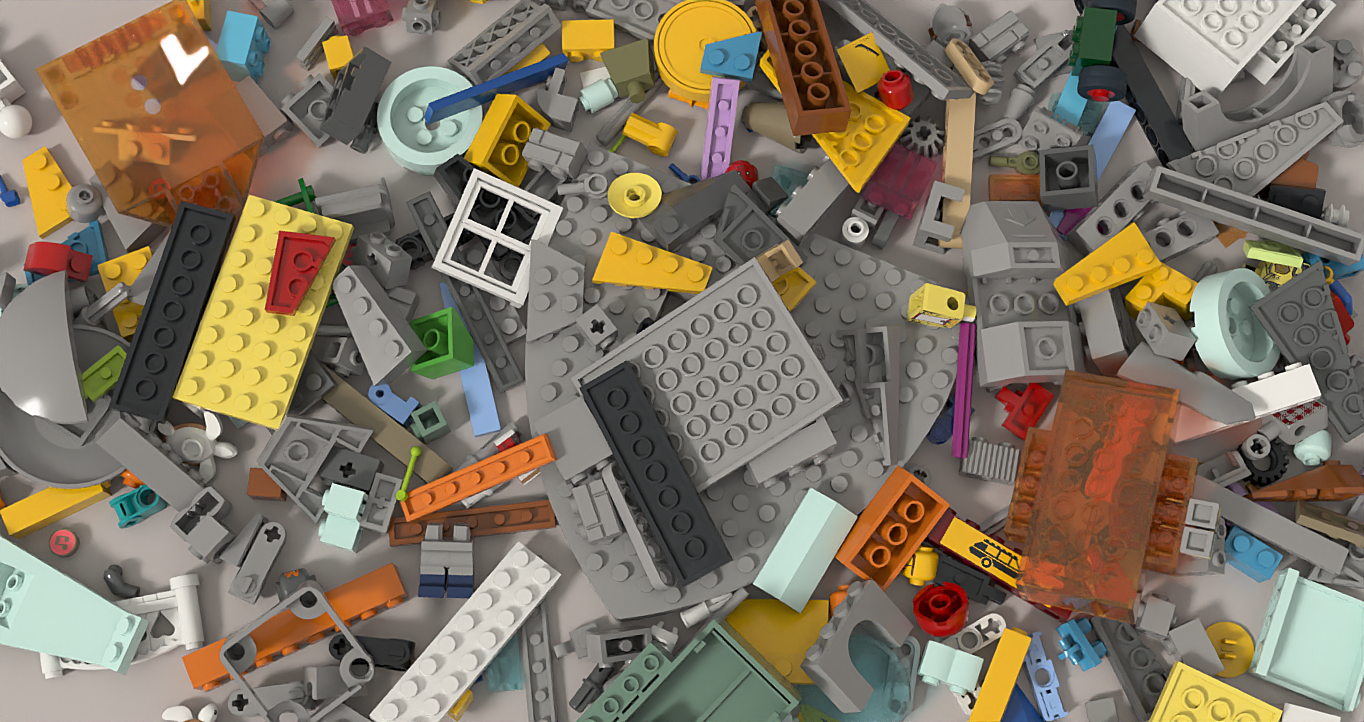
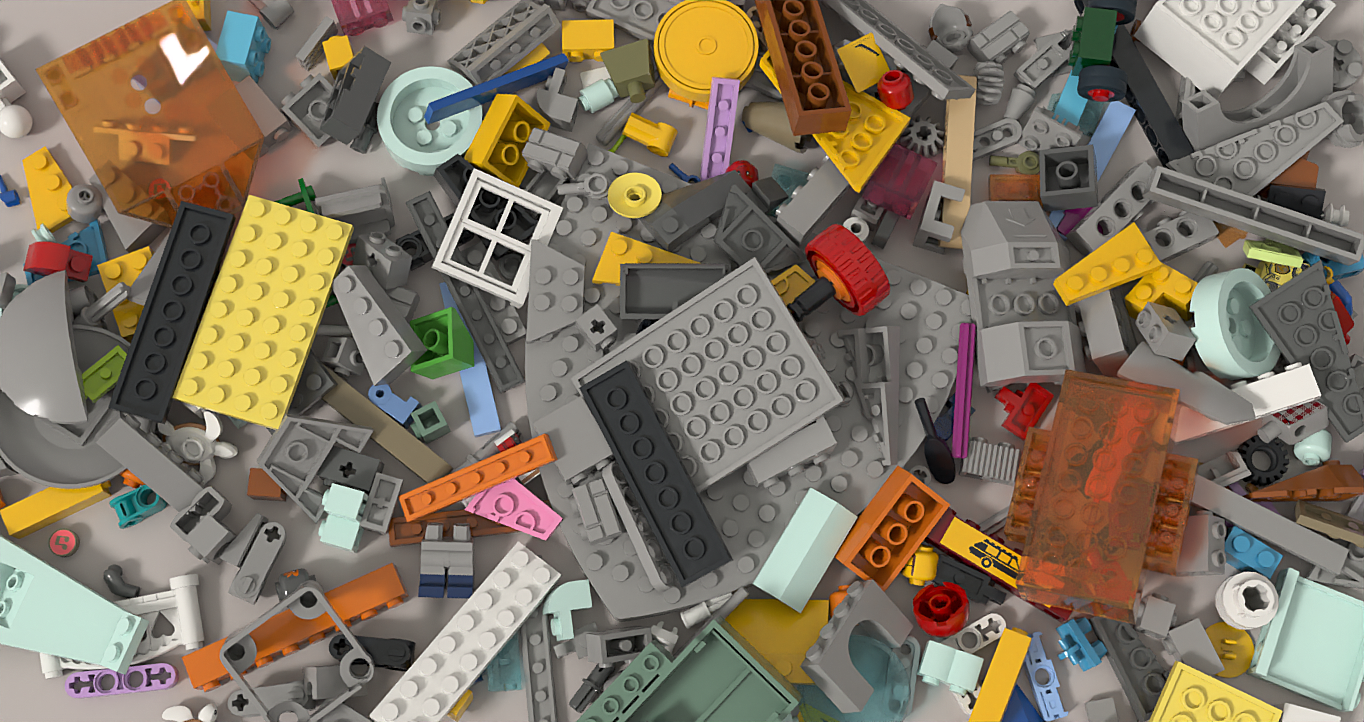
(43, 234): none -> light aqua bush
(122, 683): none -> lavender beam
(294, 269): red wing -> none
(402, 495): lime hinge -> none
(517, 508): none -> bright pink wing
(563, 600): none -> light aqua brick
(660, 288): none -> dark grey container
(732, 57): dark azure wing -> none
(779, 259): tan brick -> none
(843, 271): none -> red wheel
(936, 450): none -> black piece
(939, 307): light yellow torso -> none
(969, 66): tan beam -> none
(1203, 524): light grey hips -> none
(1231, 602): none -> white piece
(1264, 451): light grey bush -> none

